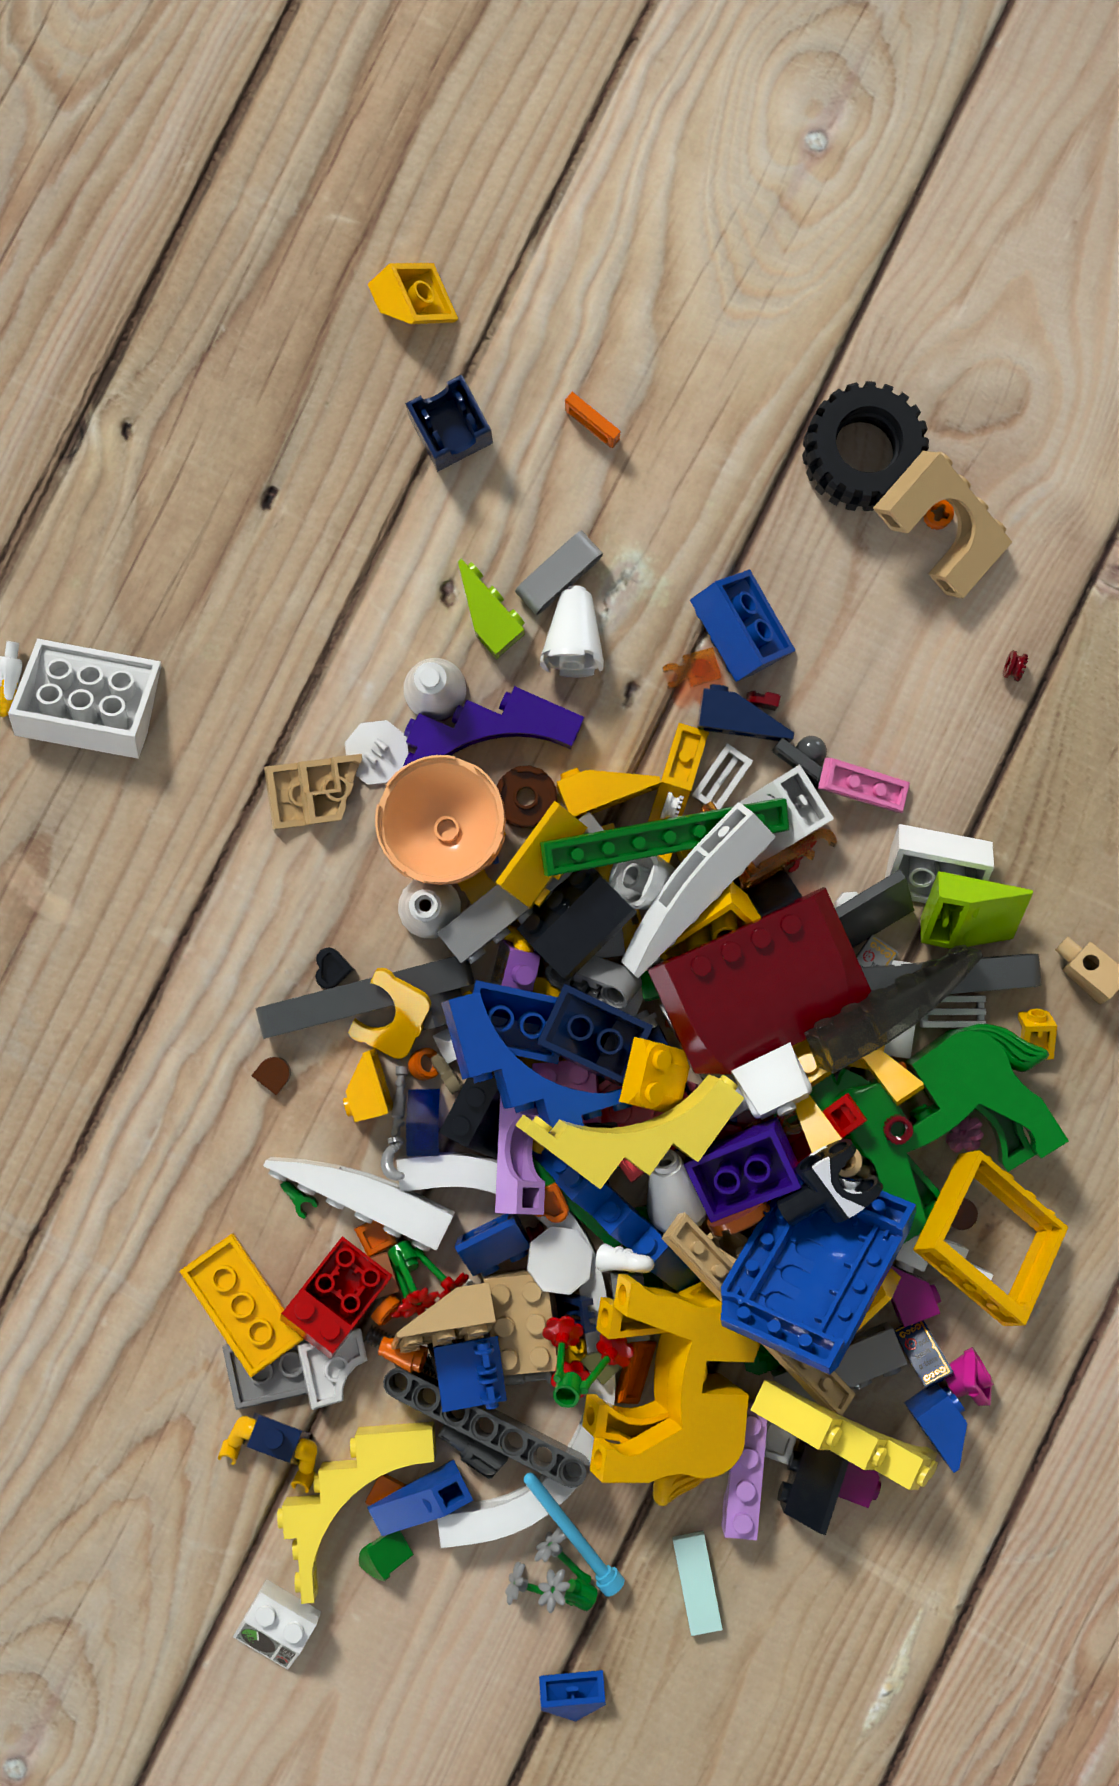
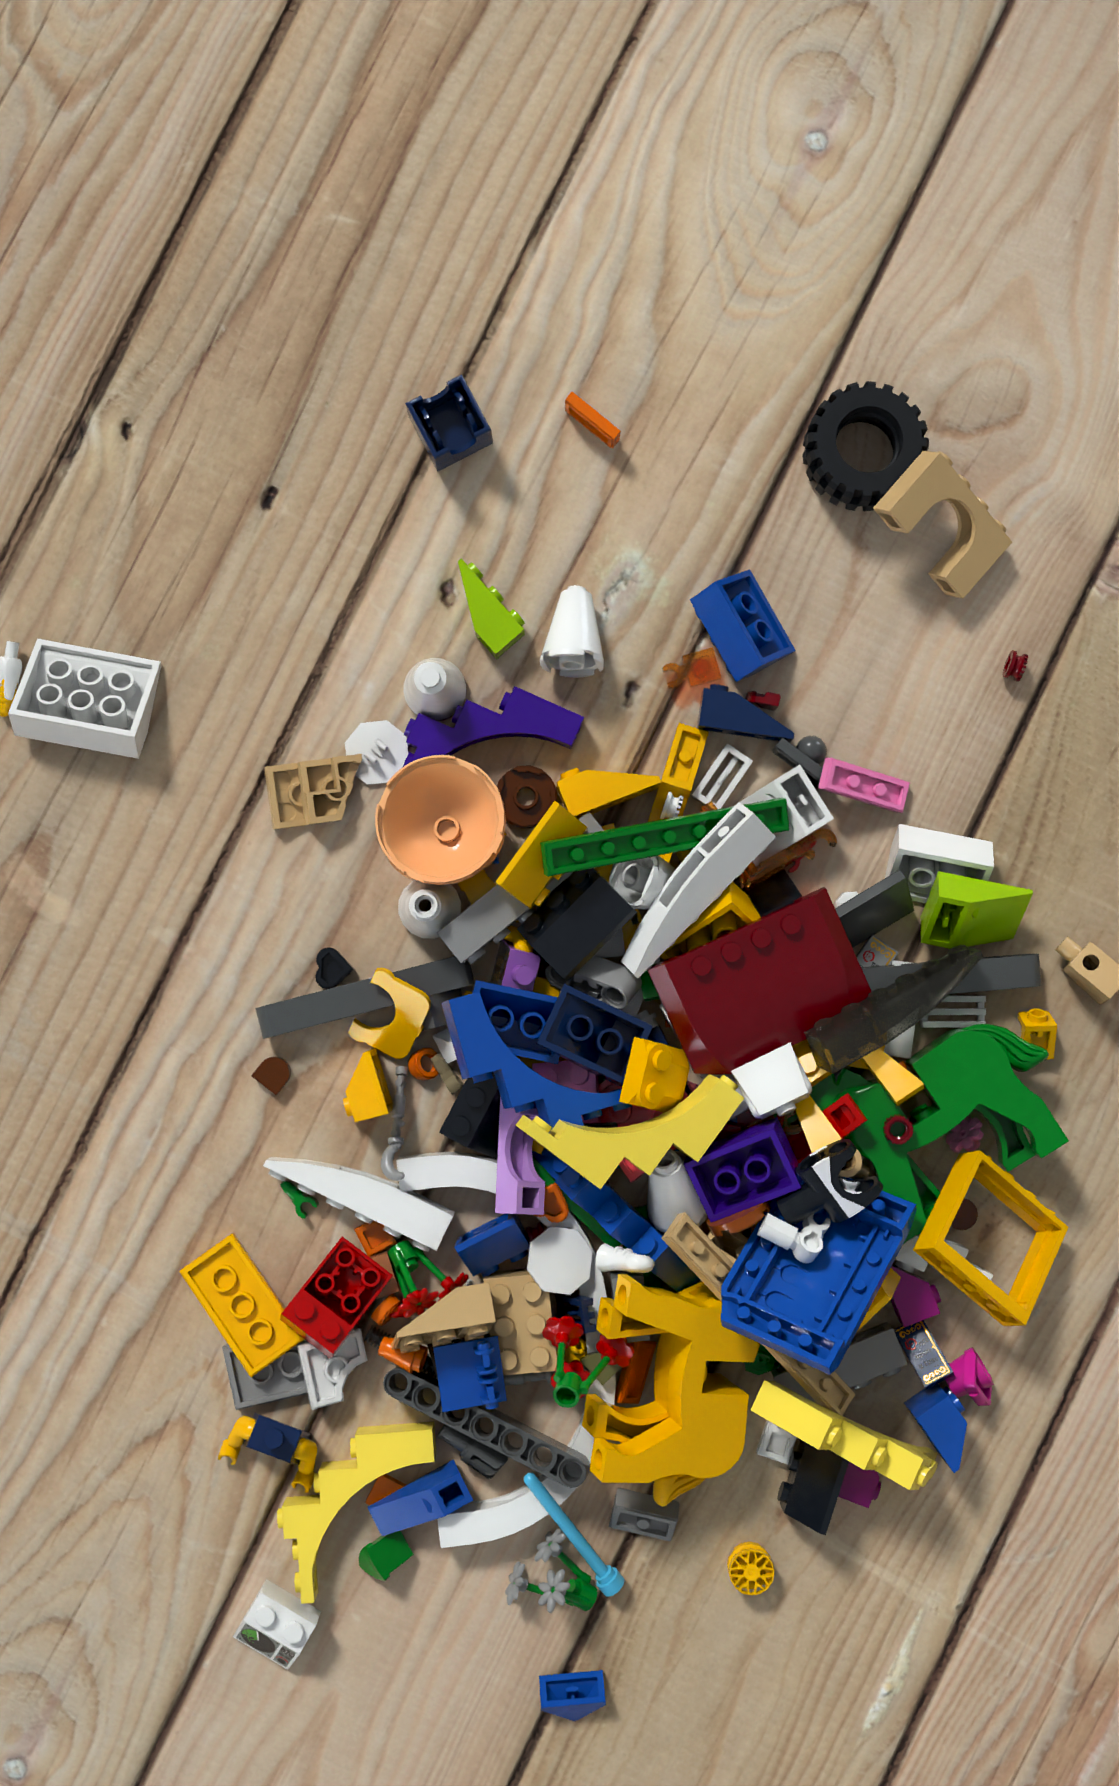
(412, 294): yellow slope -> none
(423, 1122): clear blue slope -> none
(559, 572): light grey beam -> none
(641, 1515): none -> light grey slope
(697, 1583): light aqua tile -> none
(744, 1483): lavender arch -> none
(750, 1568): none -> yellow wheel
(804, 1244): none -> white bar
(948, 511): orange bush -> none

